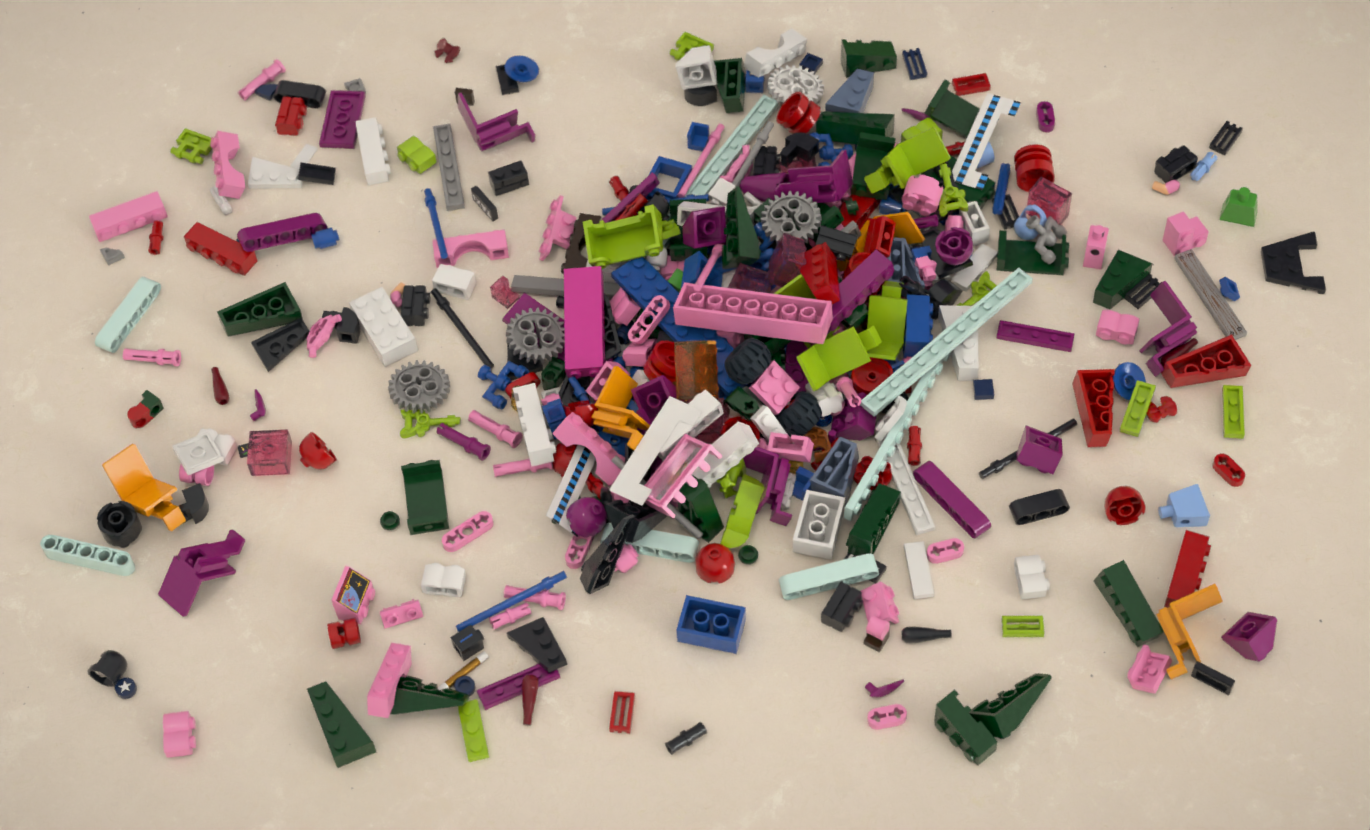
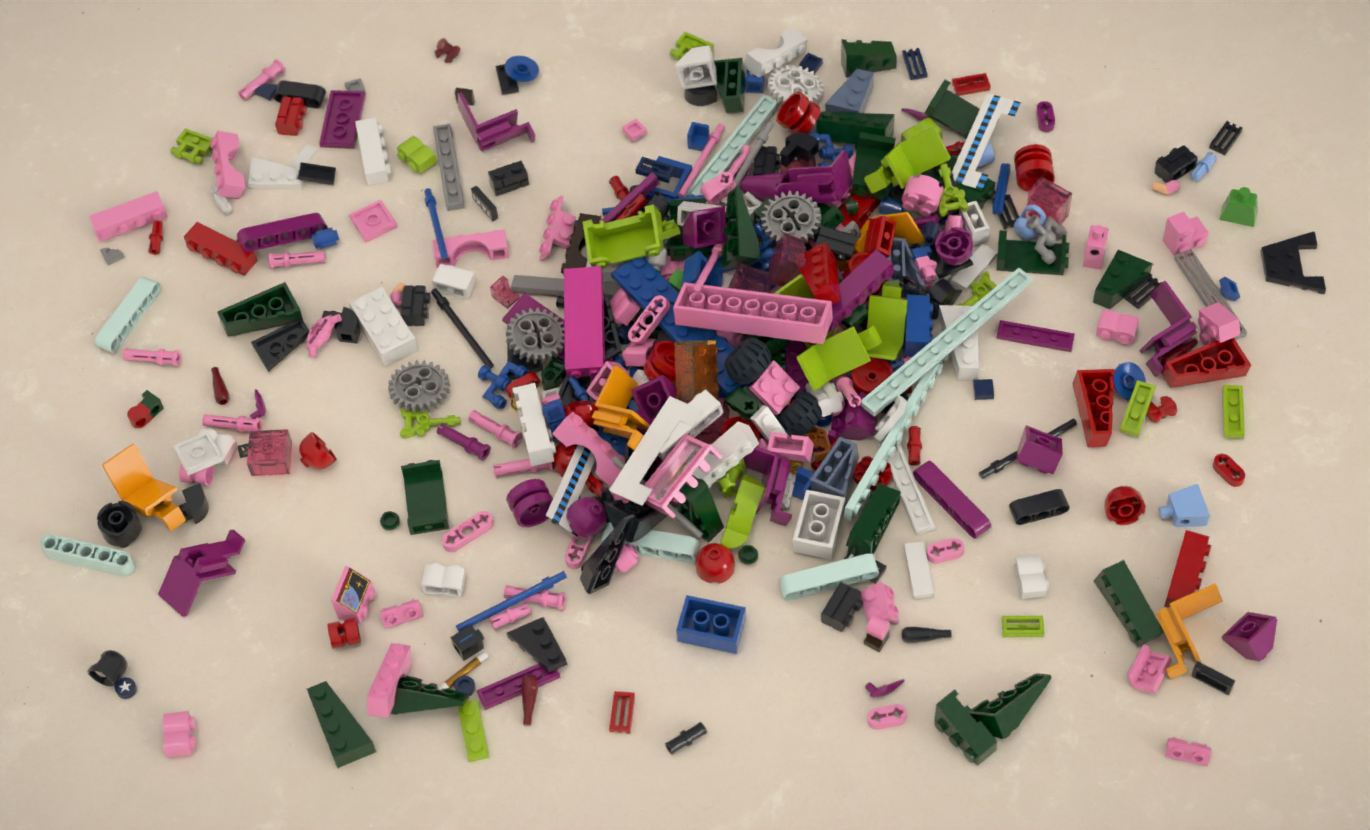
(241, 423): none -> bright pink pin
(288, 259): none -> bright pink pin
(373, 221): none -> bright pink tile
(529, 502): none -> magenta wheel
(634, 130): none -> bright pink plate
(662, 175): none -> dark blue tile
(718, 188): none -> bright pink piece
(930, 232): none -> dark blue cone
(1192, 753): none -> bright pink hinge
(1217, 324): none -> bright pink brick

